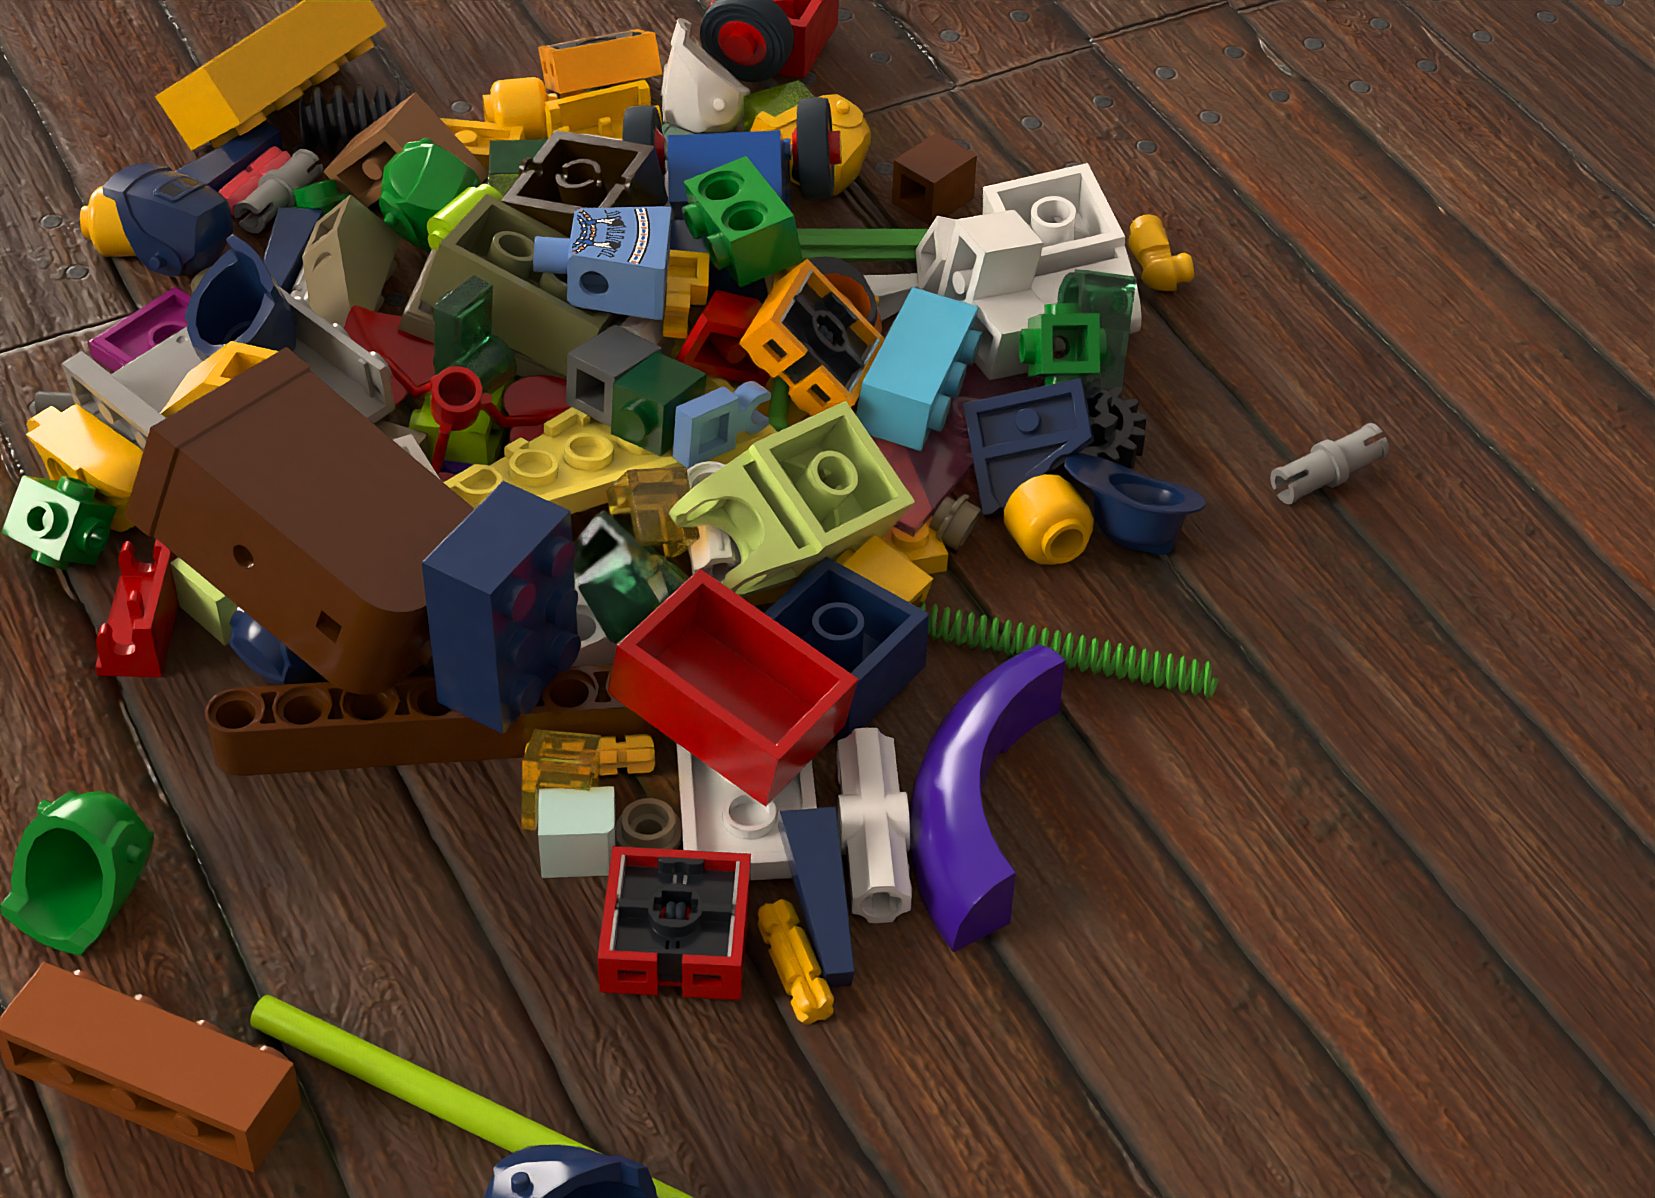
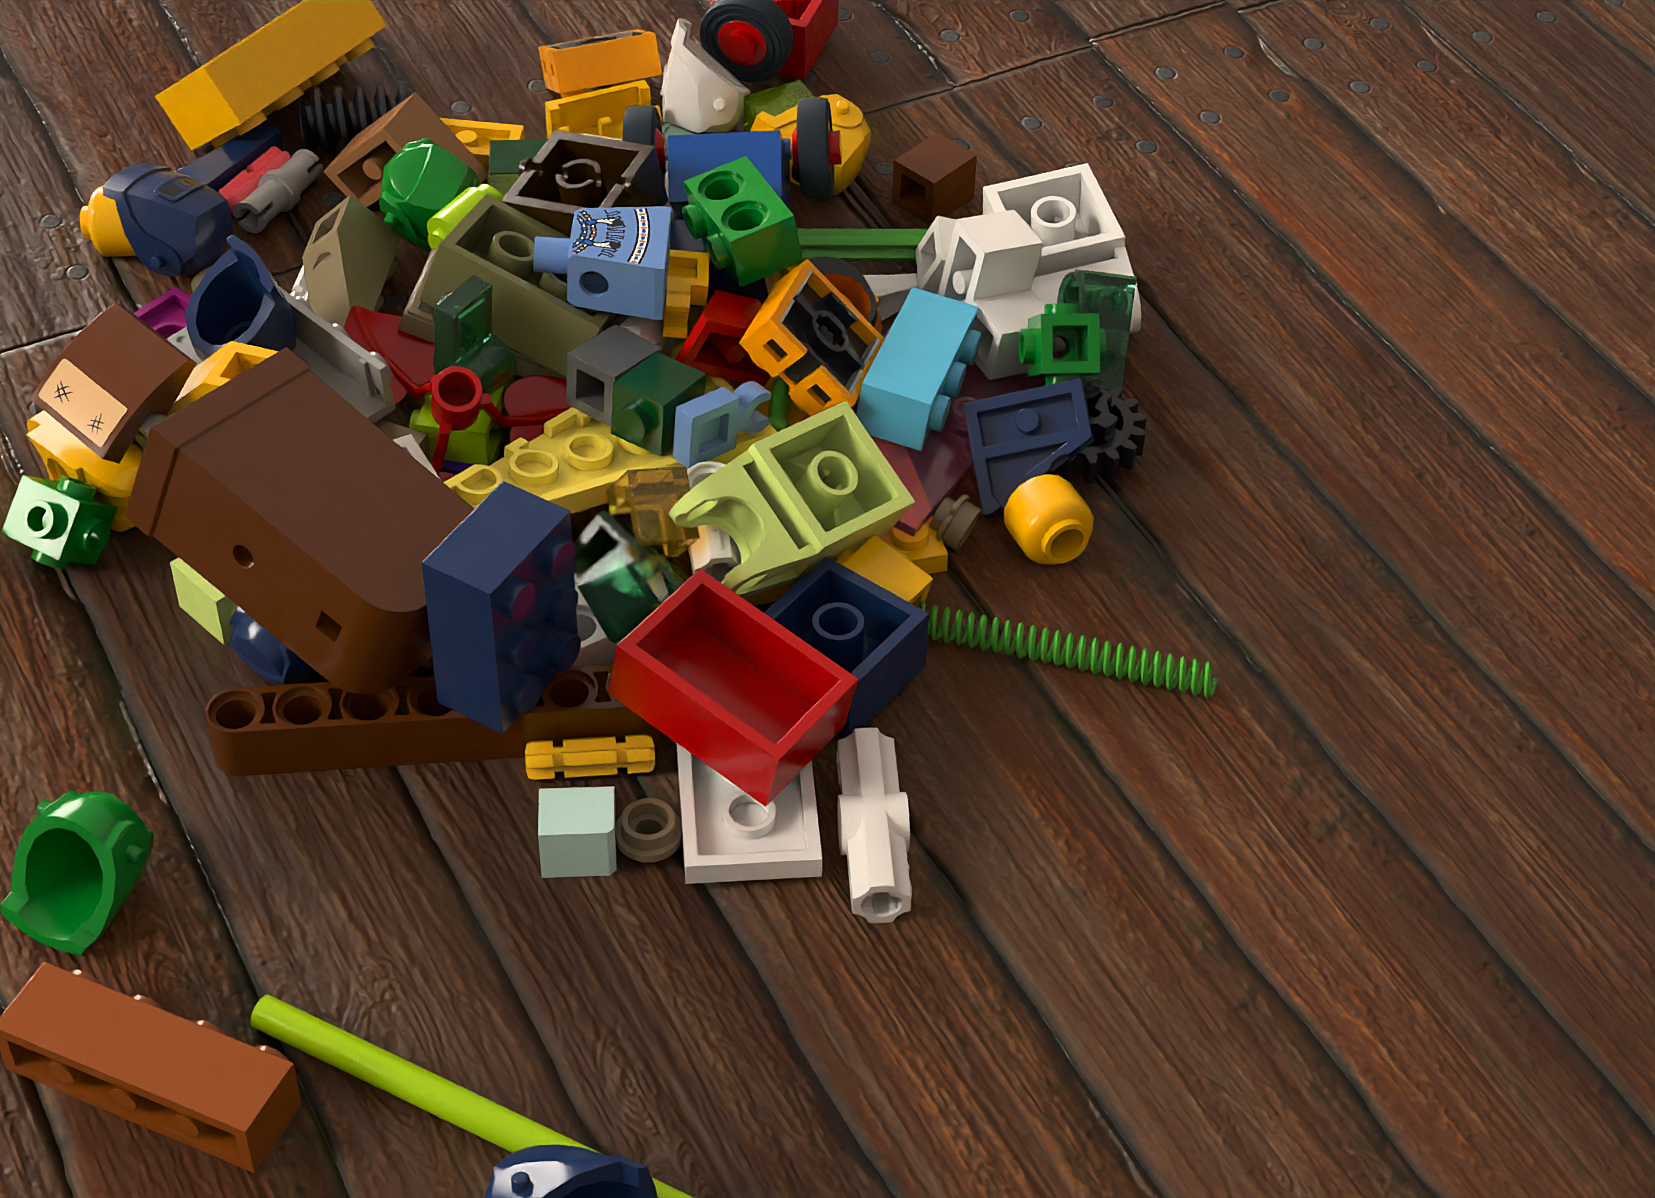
(112, 381): none -> reddish brown slope
(140, 617): red hinge -> none
(288, 243): dark blue piece -> none
(318, 196): green plate -> none
(519, 104): yellow head -> none
(557, 761): clear yellow panel -> none
(675, 922): piece -> none
(795, 962): yellow axle -> none
(817, 872): dark blue piece -> none
(955, 856): dark purple brick -> none
(1134, 507): dark blue piece -> none
(1152, 250): yellow arm -> none
(1329, 463): light grey pin -> none

